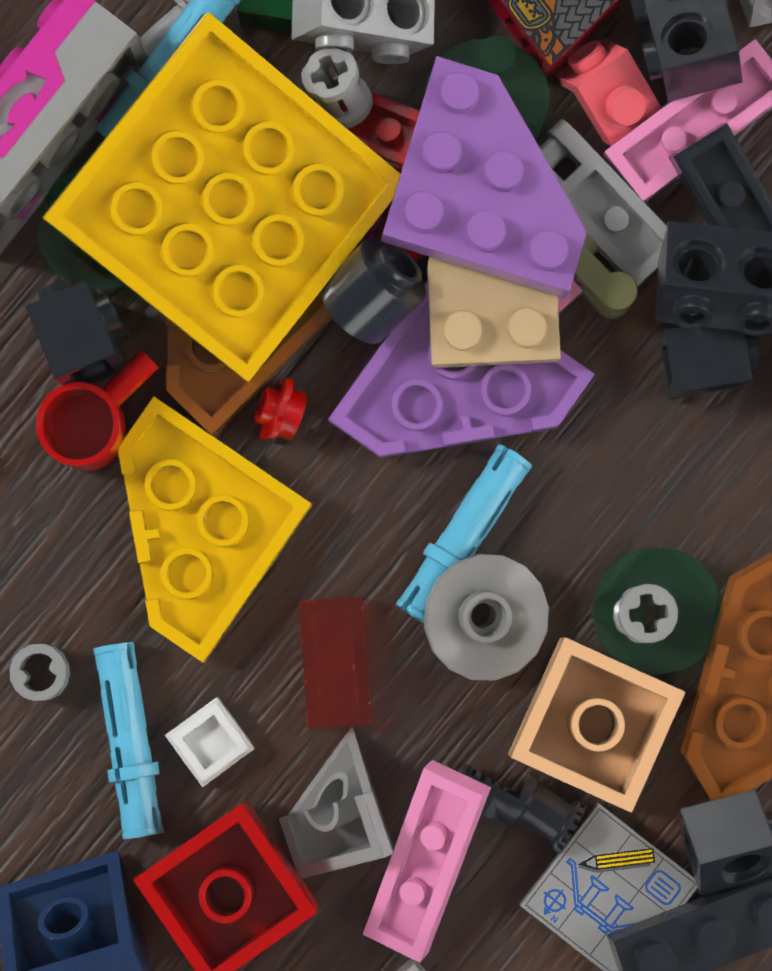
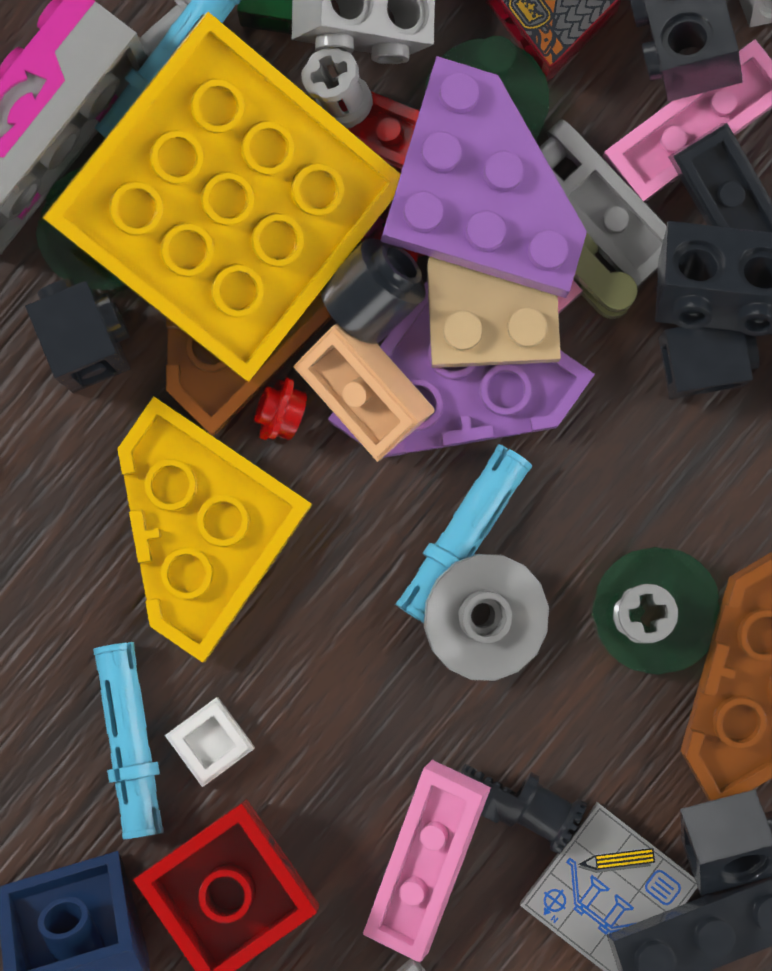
(21, 677): light grey bush -> none
(85, 422): red piece -> none
(335, 662): clear red tile -> none
(337, 816): light grey slope -> none
(364, 390): none -> light nougat slope
(596, 724): light nougat brick -> none
(609, 88): coral bracket -> none

